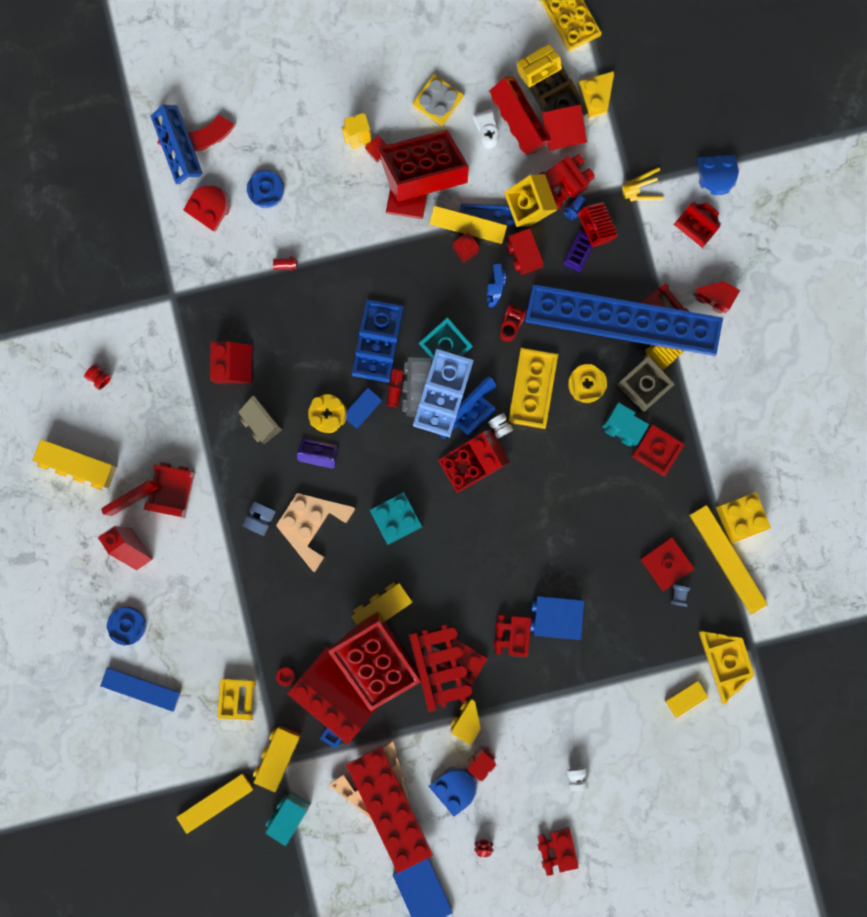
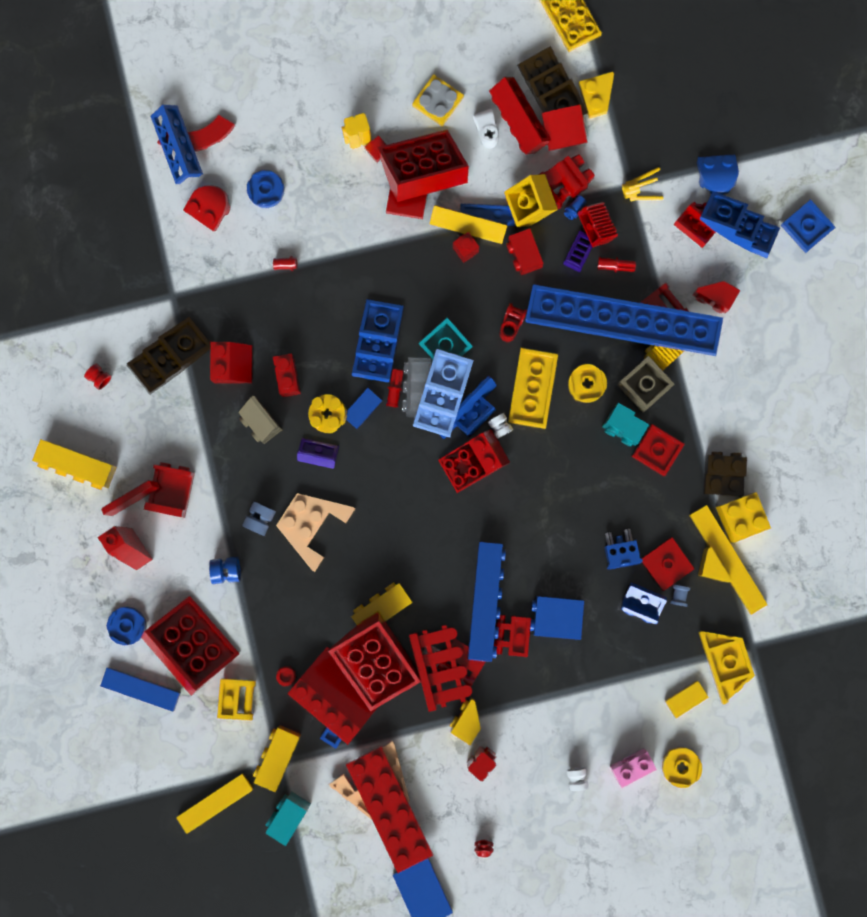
(169, 355): none -> dark brown slope
(189, 645): none -> red slope
(218, 568): none -> blue wheel
(286, 375): none -> red brick
(395, 518): teal brick -> none
(455, 789): blue slope -> none
(485, 602): none -> blue brick
(494, 290): blue slope -> none
(539, 65): yellow brick -> none
(563, 849): red plate -> none
(615, 264): none -> red axle
(622, 559): none -> blue piece
(633, 767): none -> bright pink brick
(643, 603): none -> blue bracket
(688, 776): none -> yellow plate
(712, 567): none -> yellow slope
(725, 474): none -> dark brown plate
(739, 225): none -> blue slope
(808, 226): none -> blue plate

